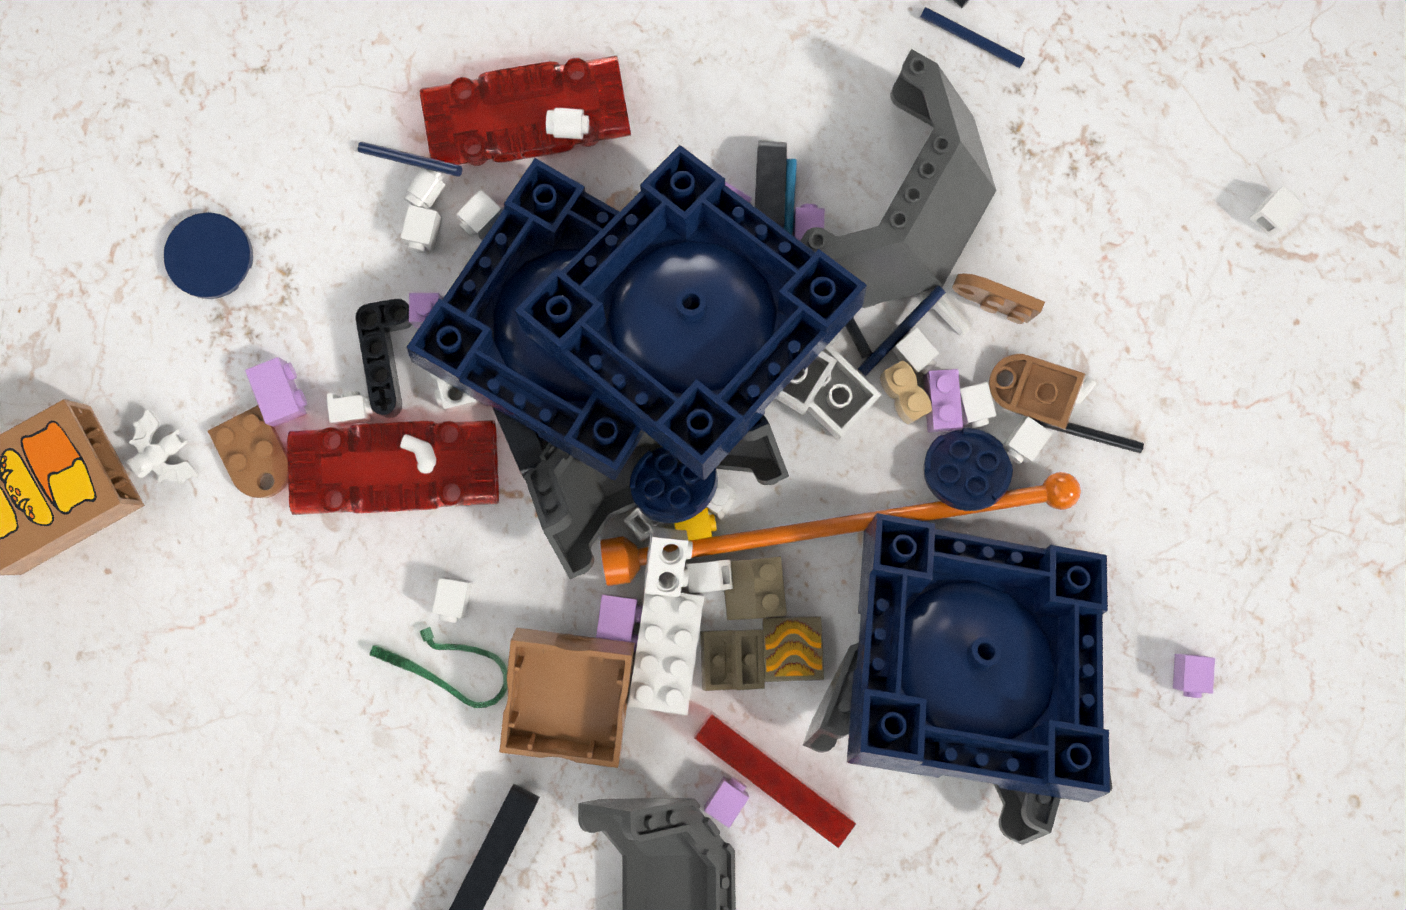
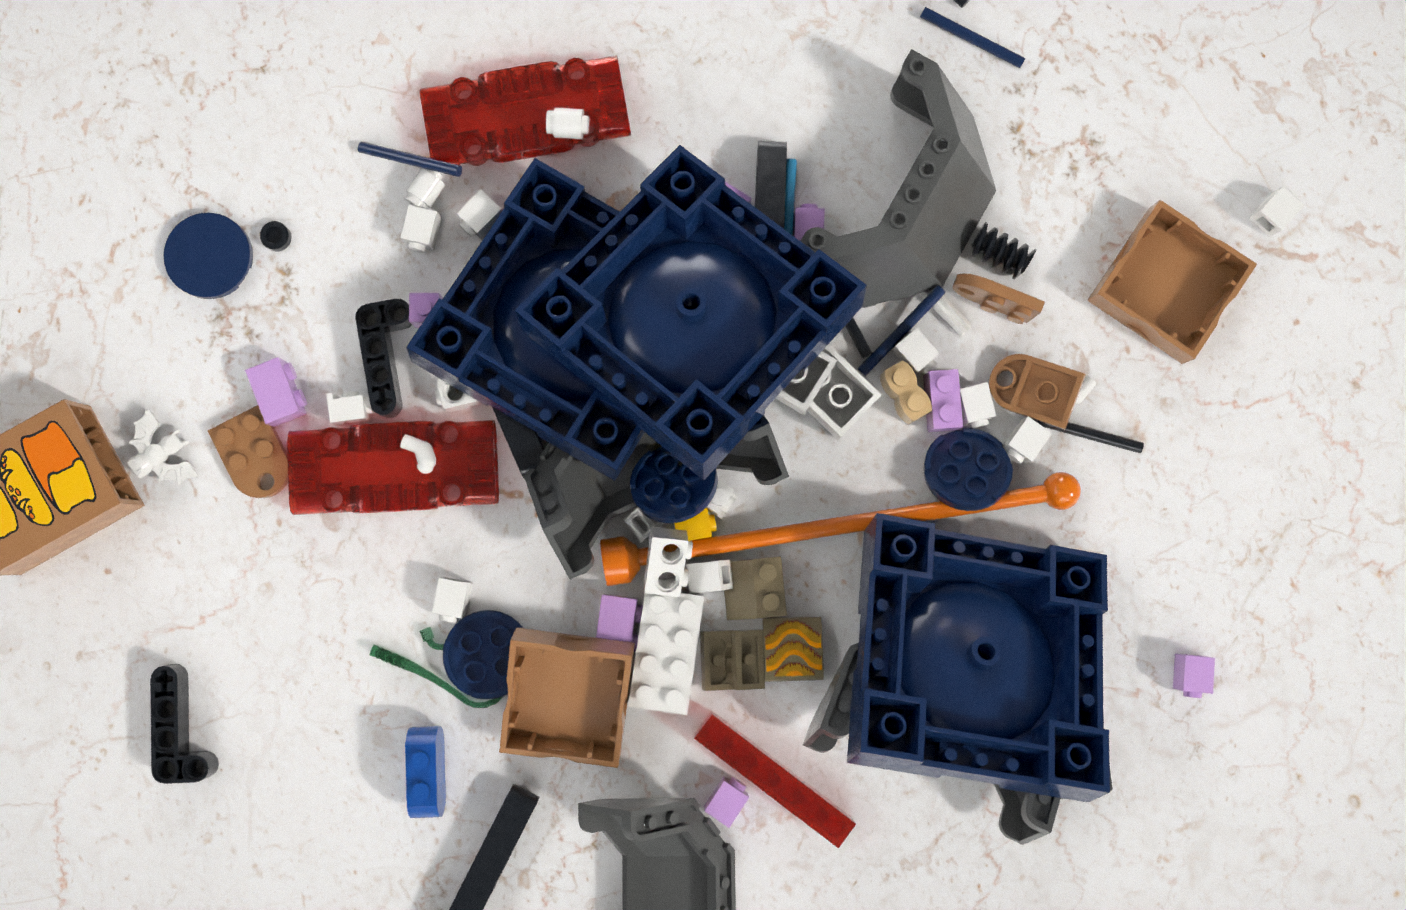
(177, 724): none -> black beam
(275, 236): none -> black tile
(425, 772): none -> blue brick
(479, 653): none -> dark blue tile
(1002, 251): none -> black piece
(1171, 282): none -> medium nougat tile

